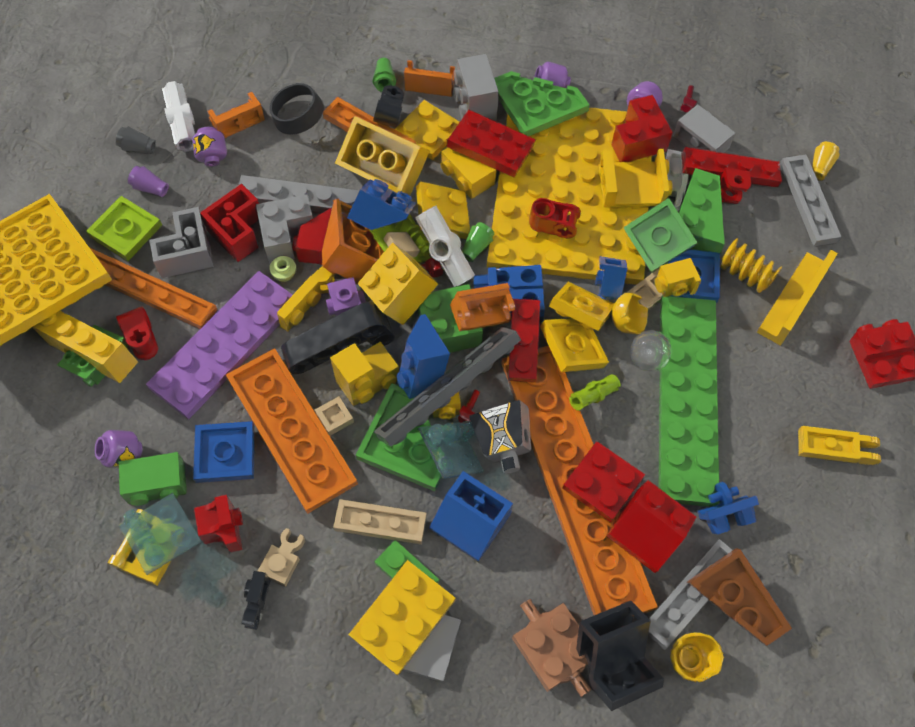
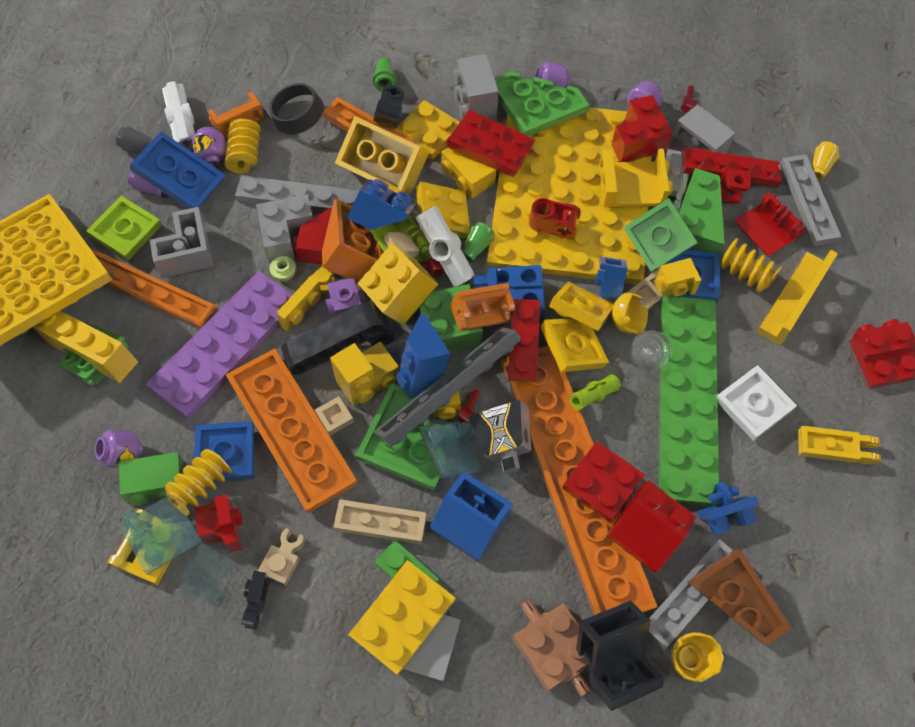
(138, 333): red piece -> none
(177, 171): none -> blue plate
(196, 479): none -> yellow piece
(231, 220): red brick -> none
(242, 145): none -> yellow piece
(429, 81): orange hinge -> none
(755, 402): none -> white plate
(770, 225): none -> red hinge

